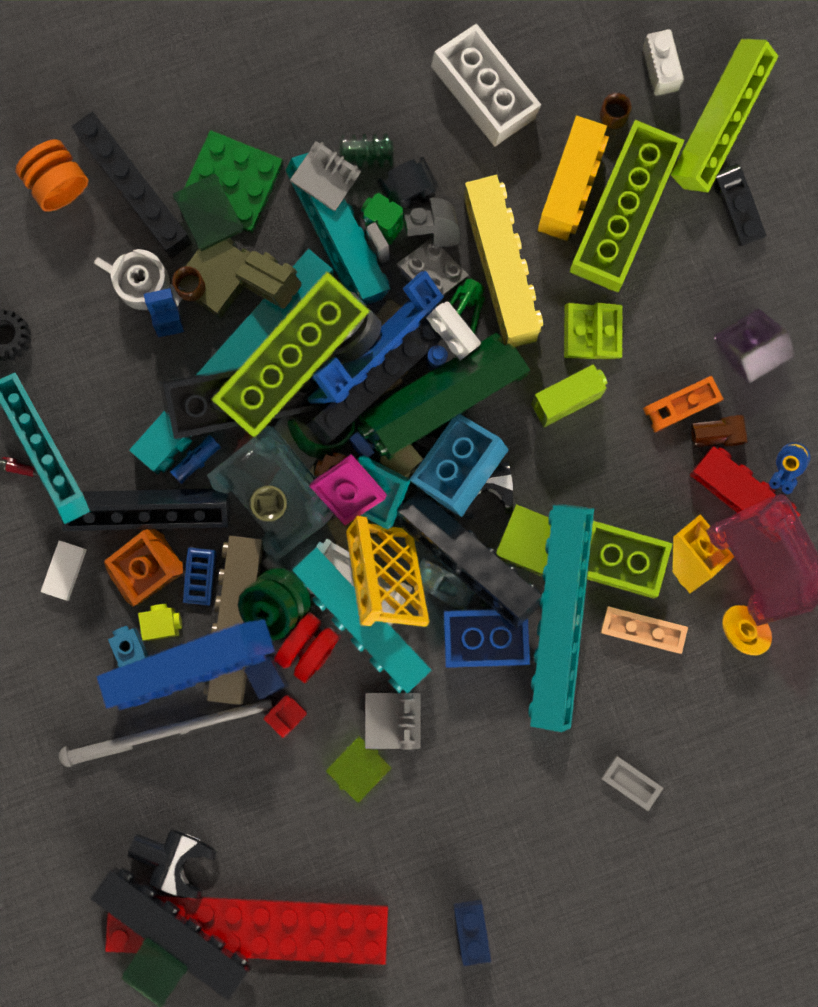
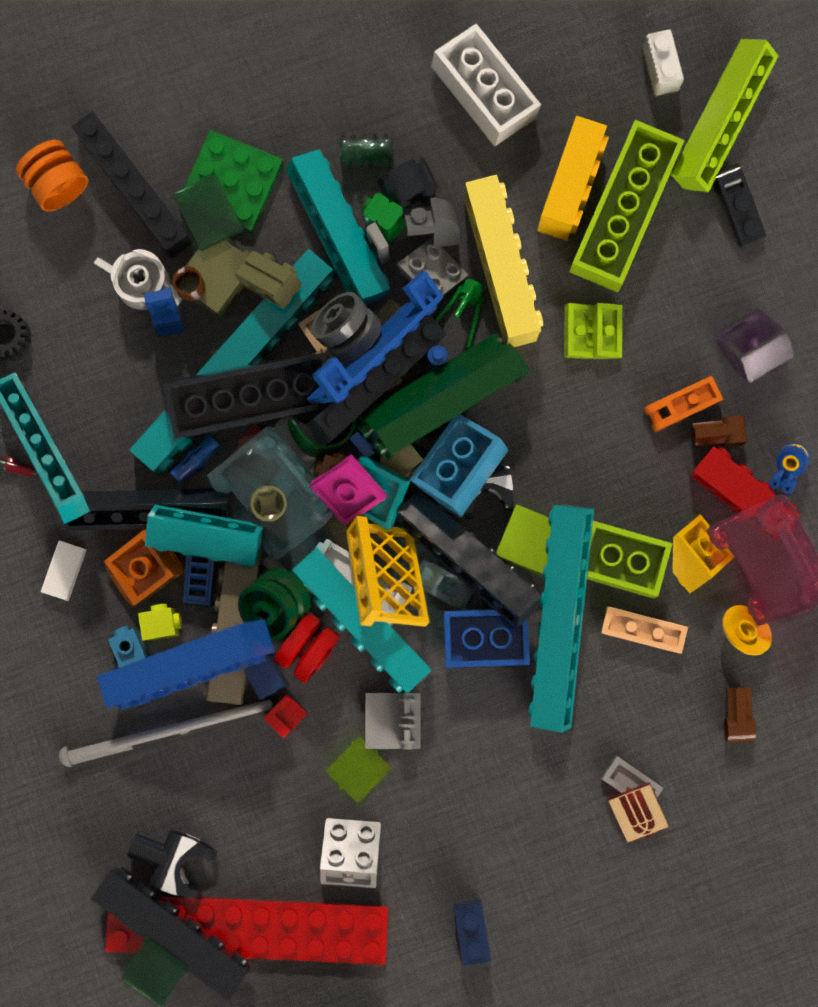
(203, 535): none -> teal brick
(291, 354): lime brick -> none
(325, 175): light grey hinge -> none
(350, 853): none -> bracket
(453, 330): white bracket -> none
(569, 395): lime brick -> none
(619, 99): reddish brown piece -> none
(638, 812): none -> piece
(739, 723): none -> reddish brown piece

